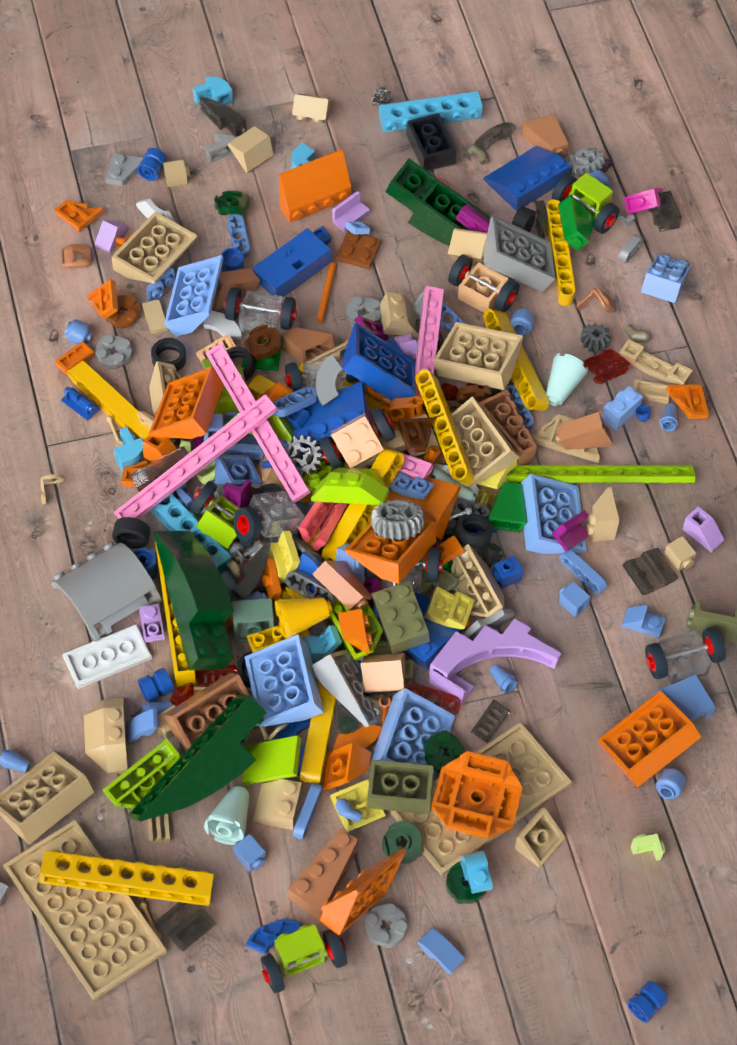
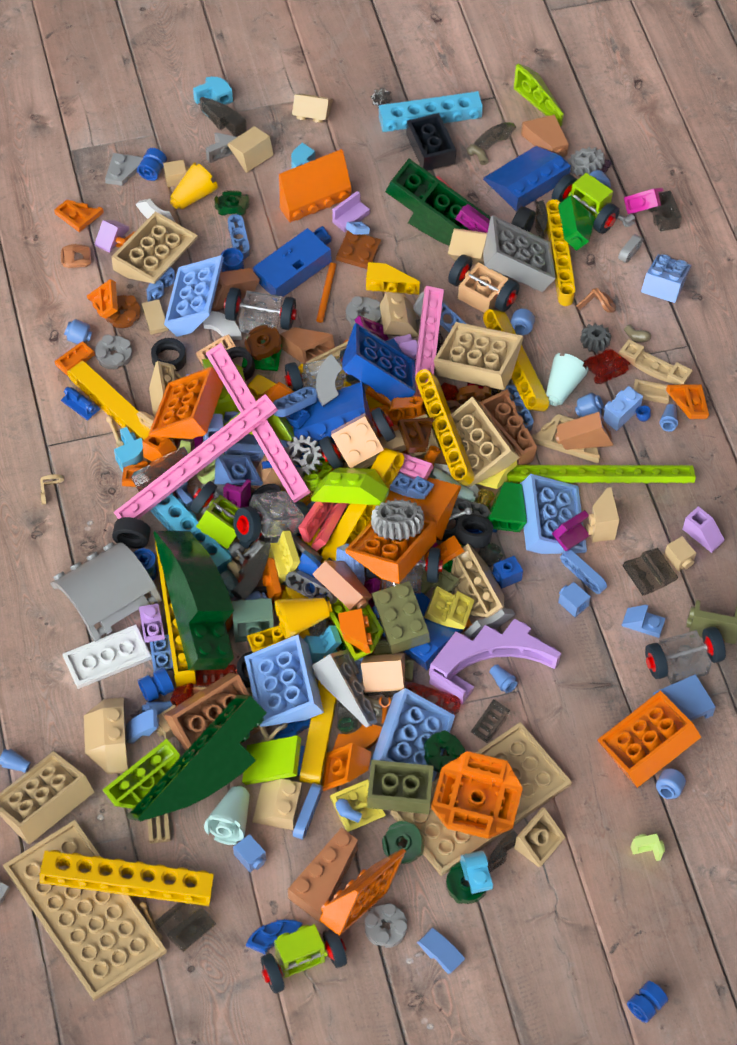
(161, 654): none -> medium blue slope
(193, 187): none -> yellow cone
(388, 279): none -> yellow slope
(499, 854): none -> clear smoke slope
(534, 89): none -> lime wedge
(589, 404): none -> medium blue head

